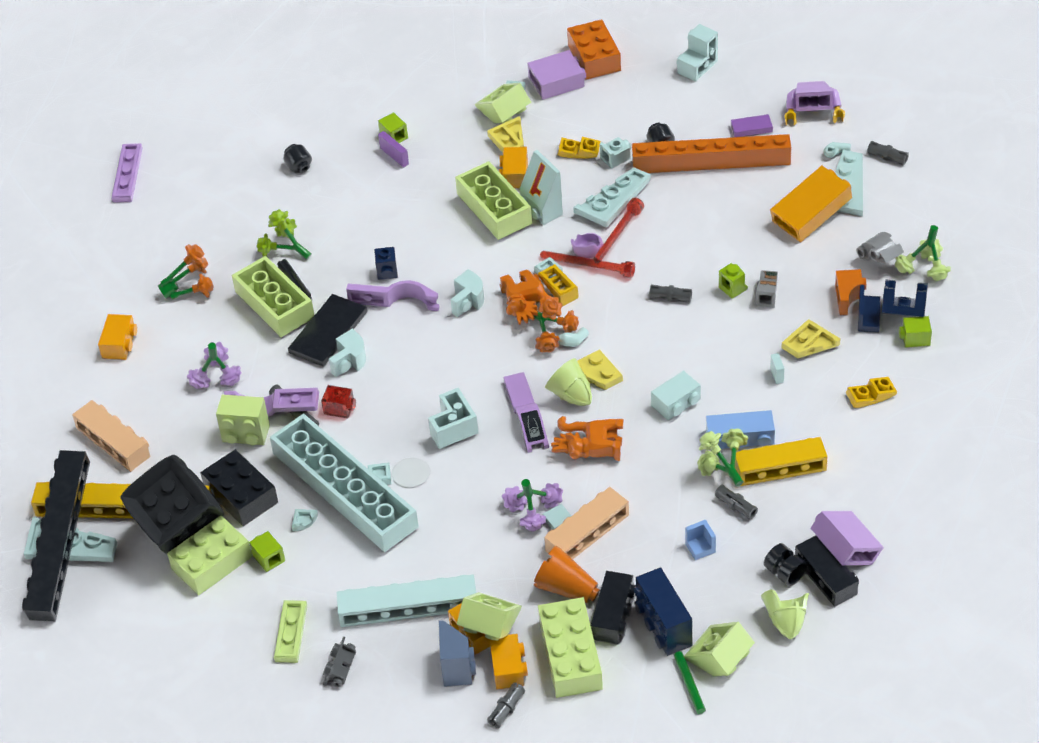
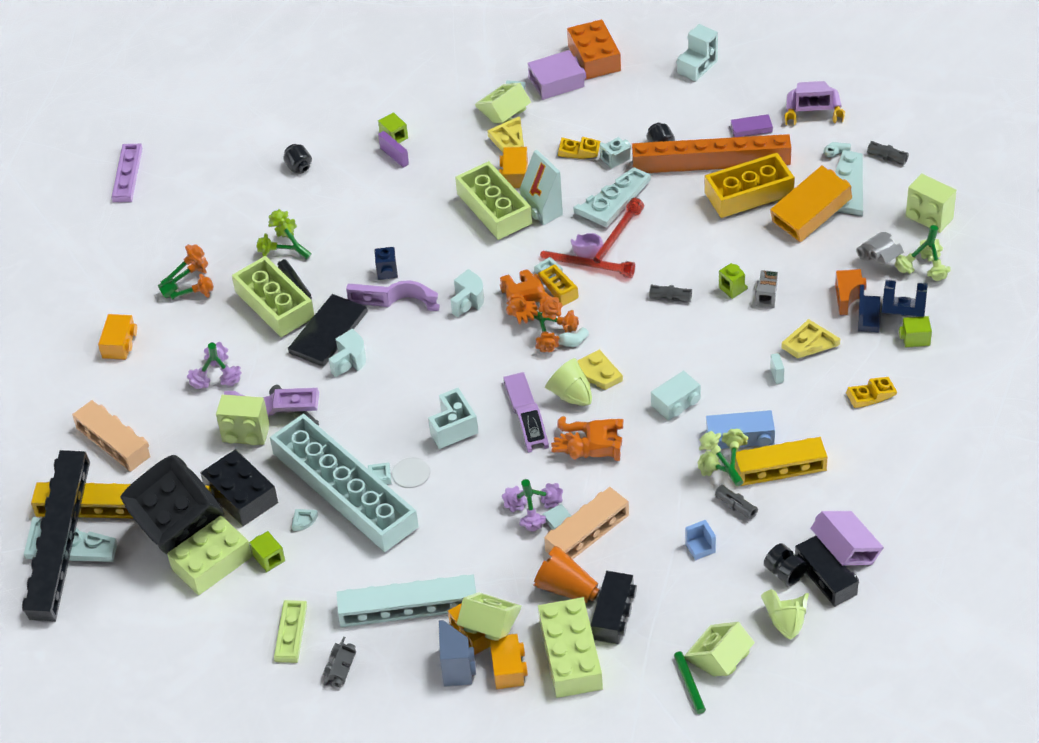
(338, 401): clear red brick -> none
(506, 705): dark grey pin -> none
(663, 611): dark blue brick -> none
(748, 185): none -> yellow brick
(930, 202): none -> yellowish green brick

